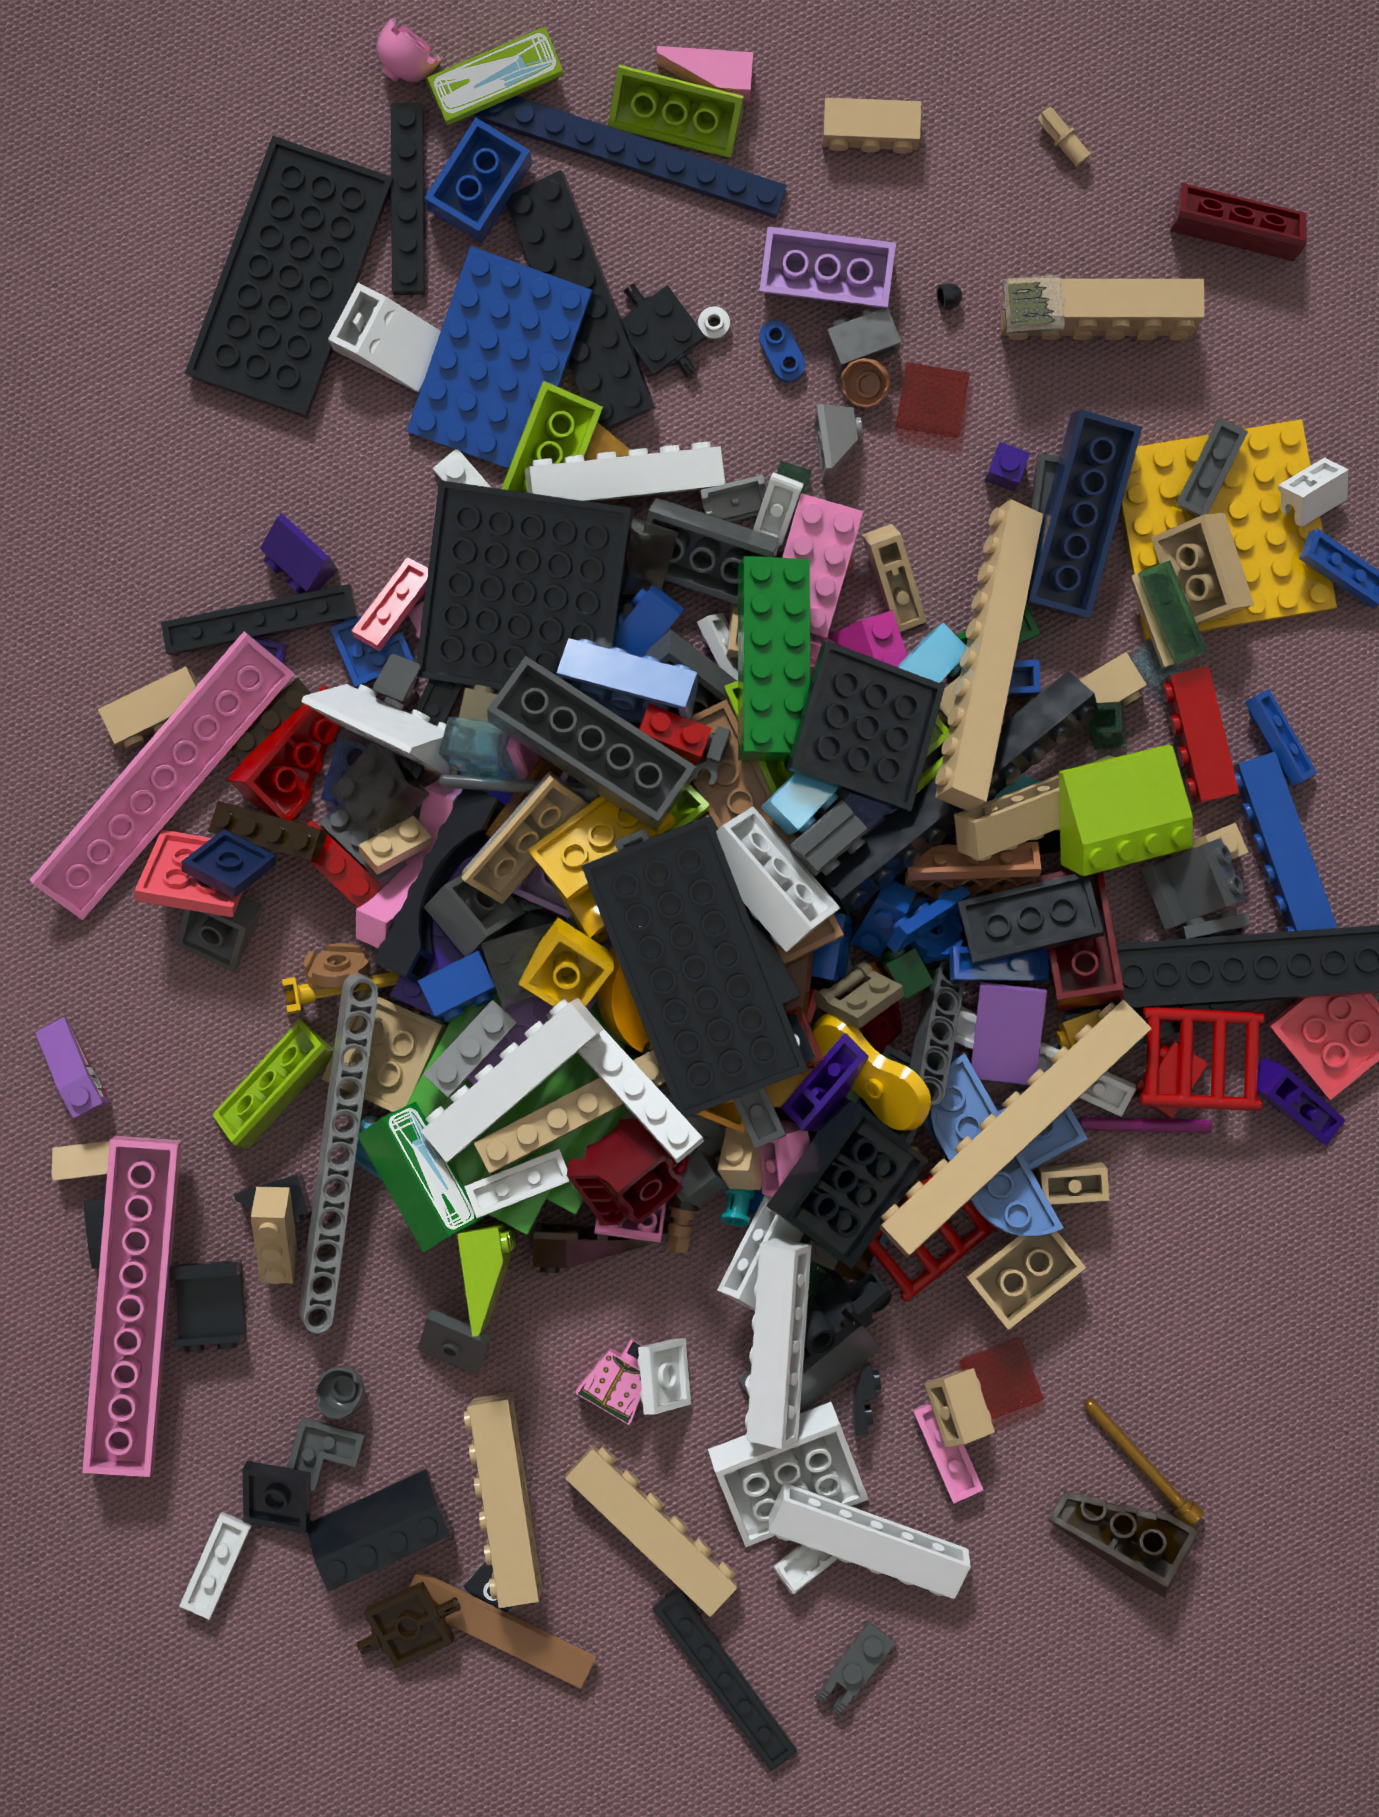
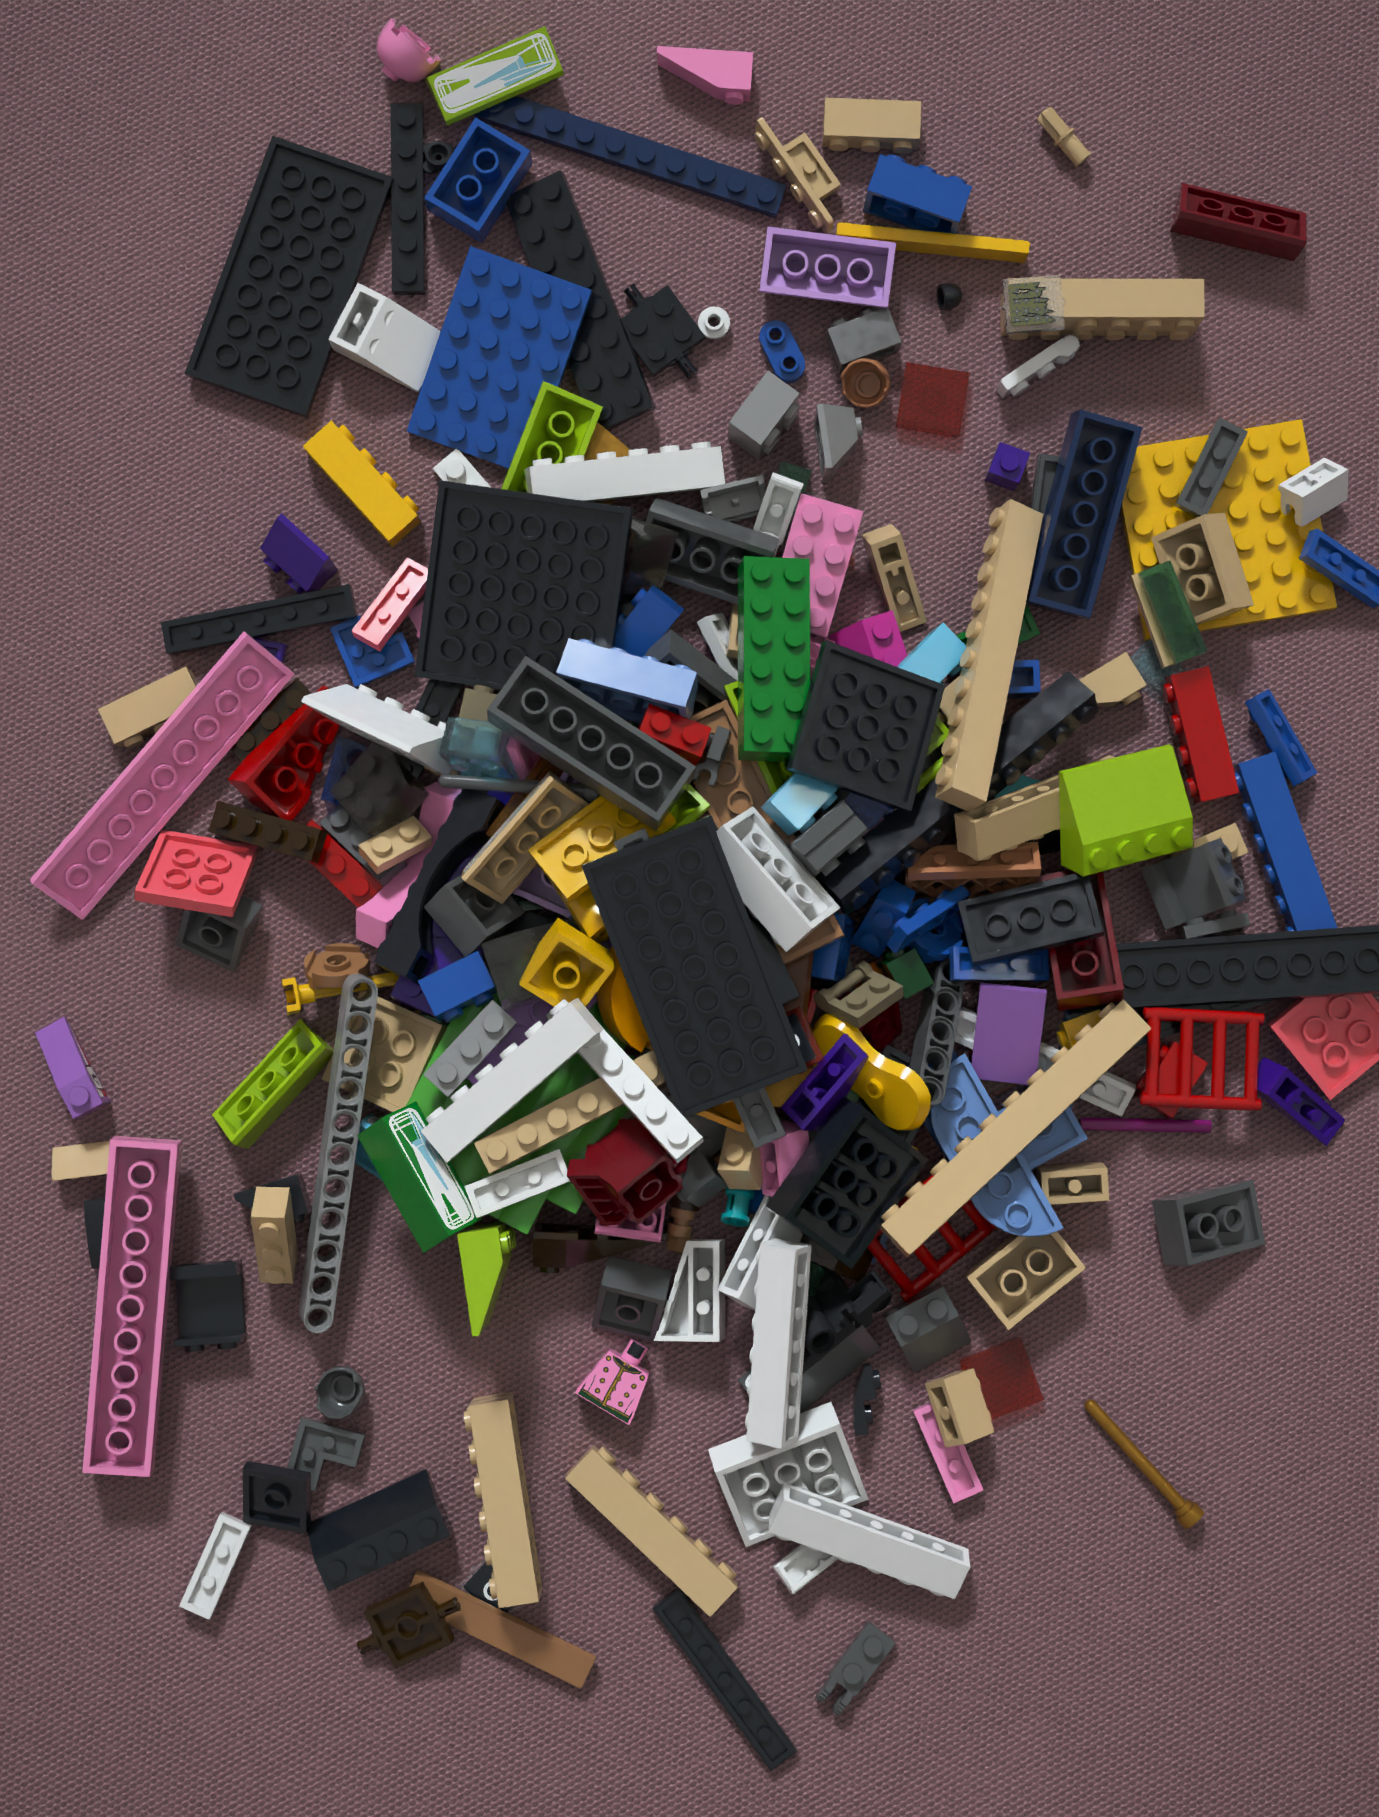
(228, 863): dark blue plate -> none
(361, 483): none -> yellow brick
(398, 678): dark grey slope -> none
(433, 150): none -> black plate
(453, 1342): dark grey plate -> none
(631, 1298): none -> dark grey slope
(664, 1376): white plate -> none
(675, 111): lime slope -> none
(695, 1305): none -> white wedge
(764, 415): none -> light grey brick
(805, 170): none -> tan bracket
(916, 196): none -> blue brick
(927, 1327): none -> dark grey slope
(941, 243): none -> yellow tile
(1039, 366): none -> white hinge
(1108, 726): clear green brick -> none
(1135, 1541): dark brown wedge -> none
(1208, 1223): none -> dark grey slope

